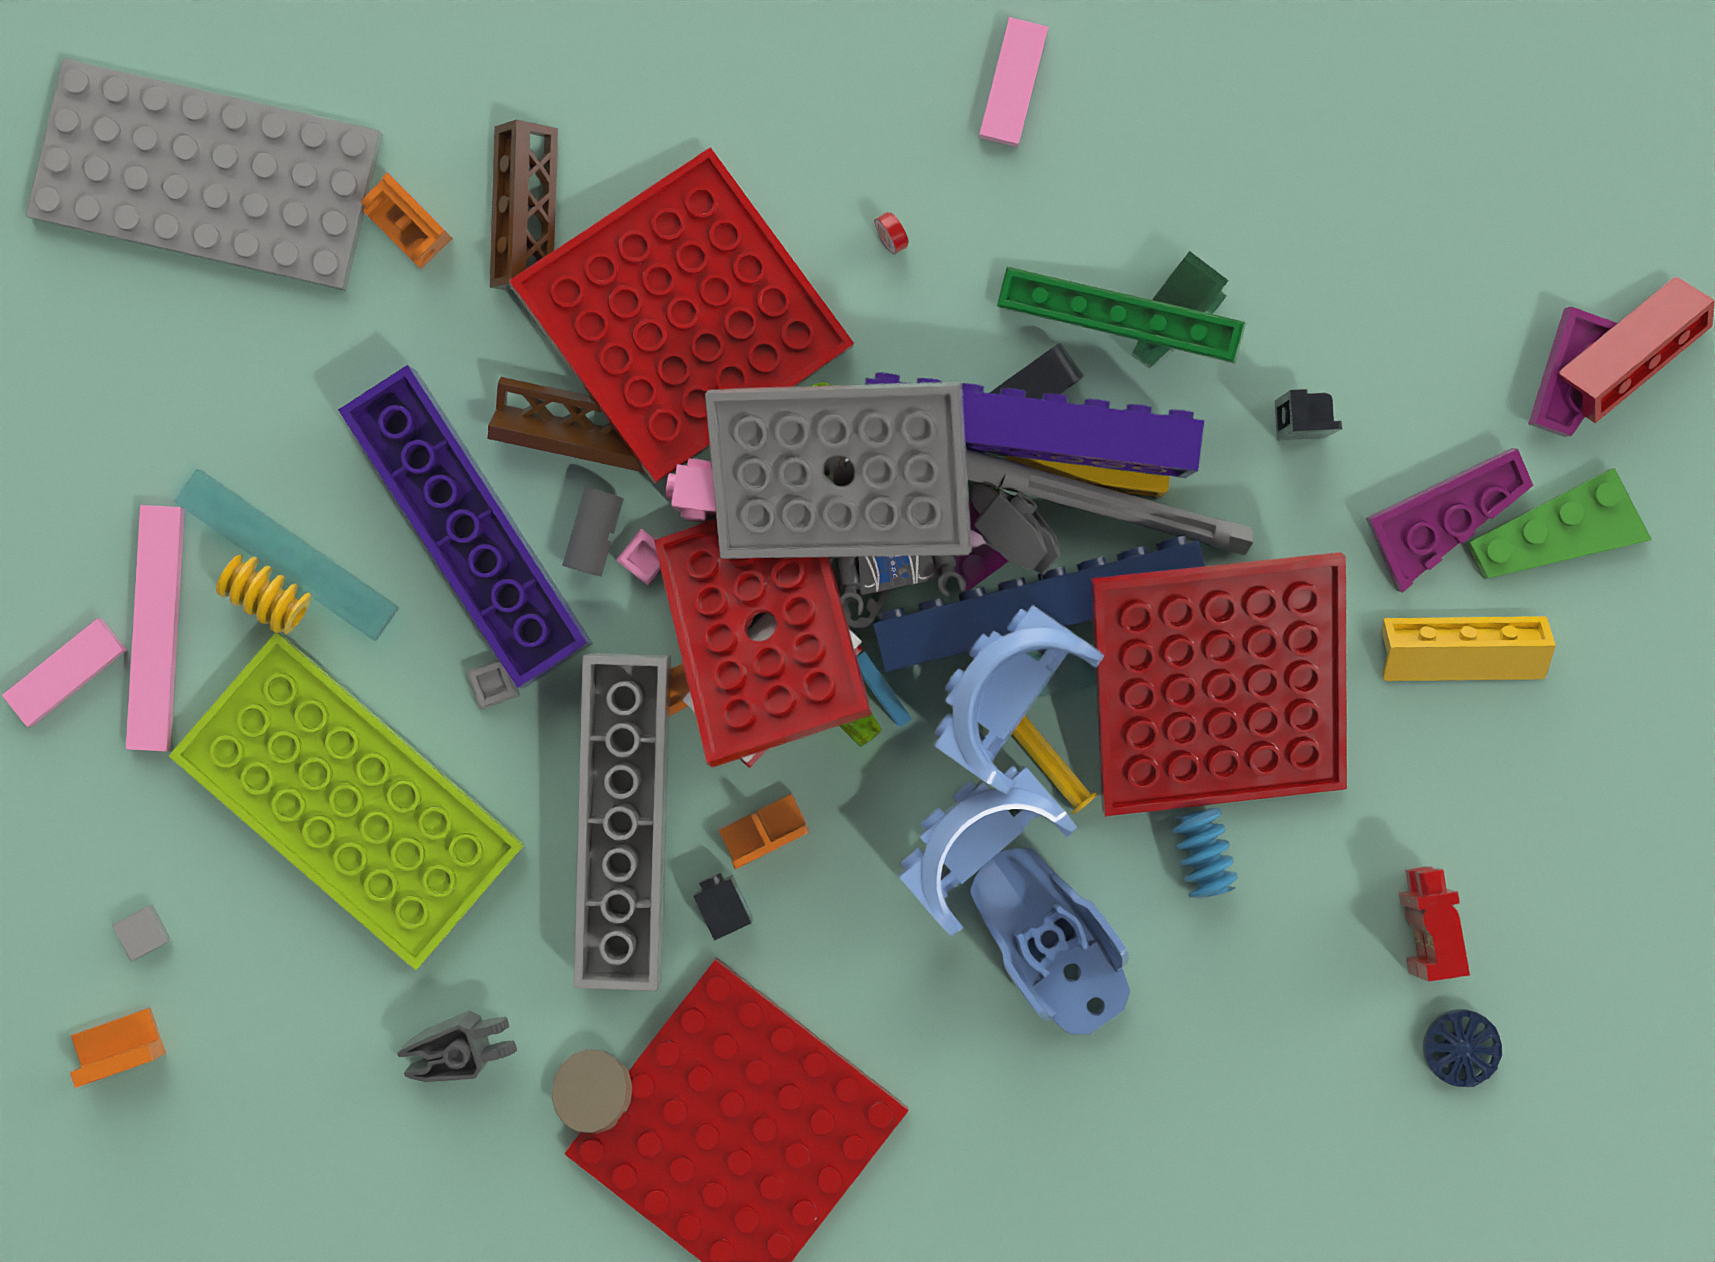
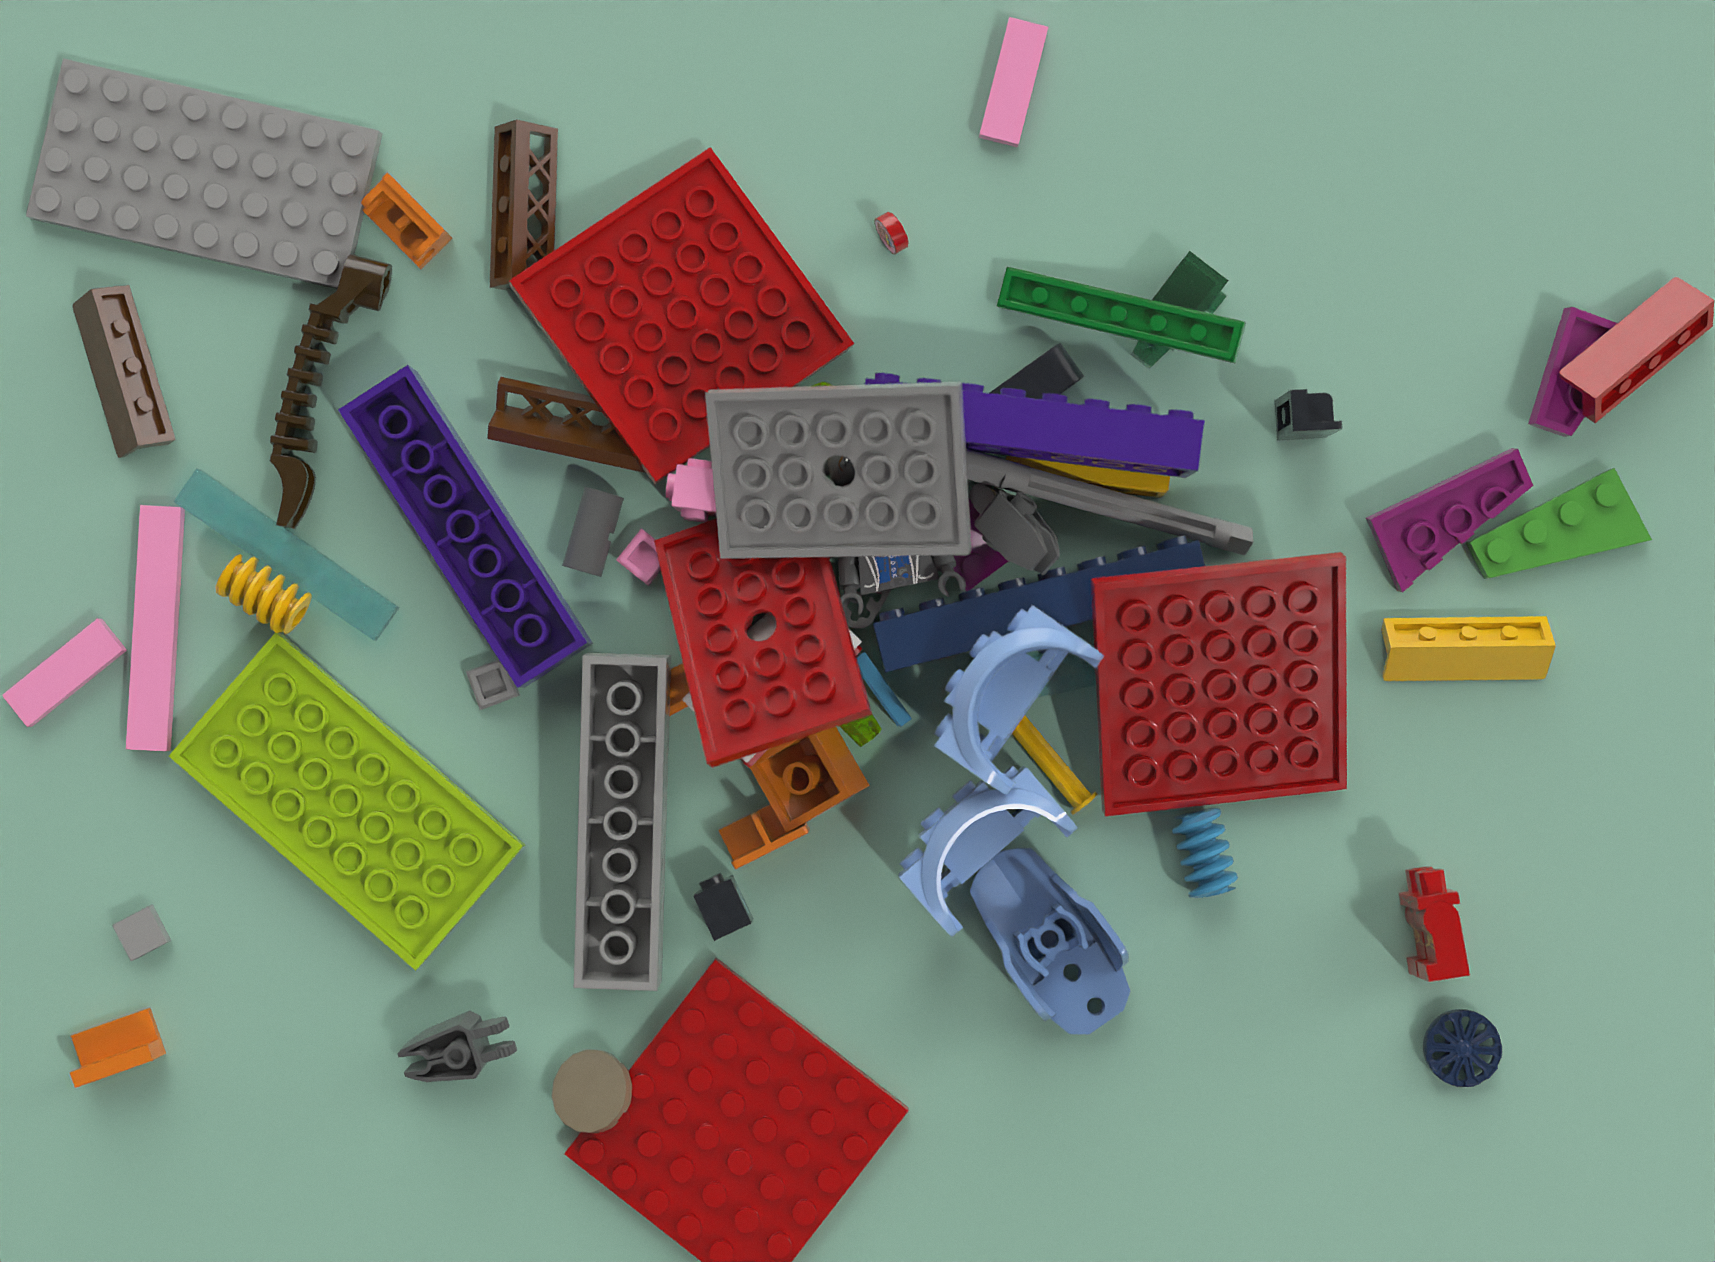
(123, 369): none -> panel
(363, 285): none -> dark brown piece
(808, 777): none -> orange slope

